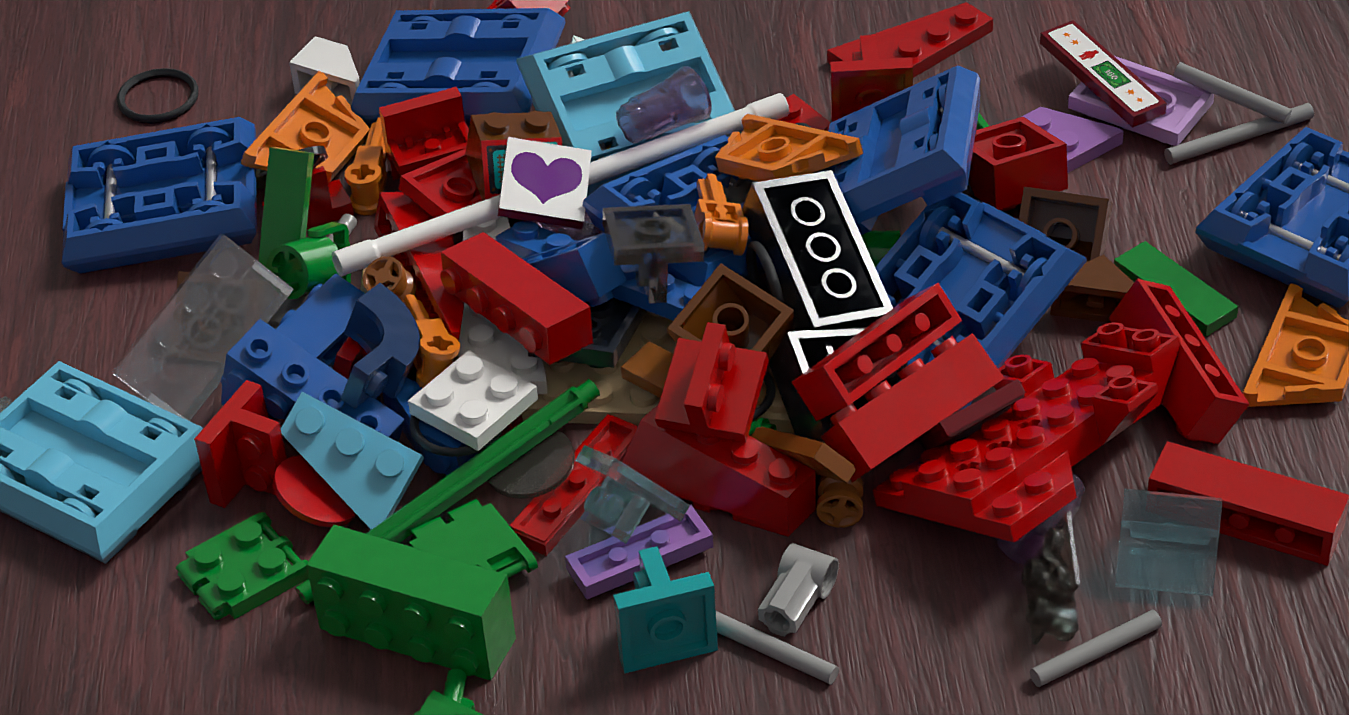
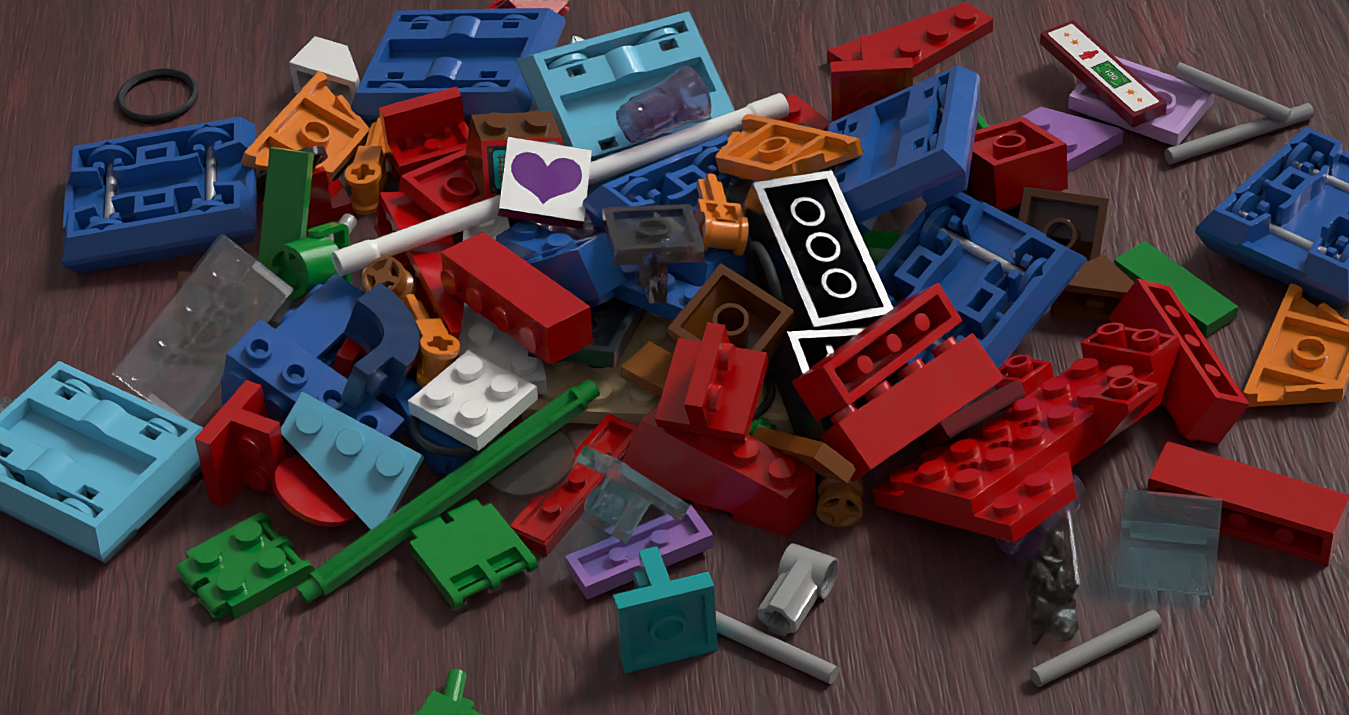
(412, 602): green brick -> none

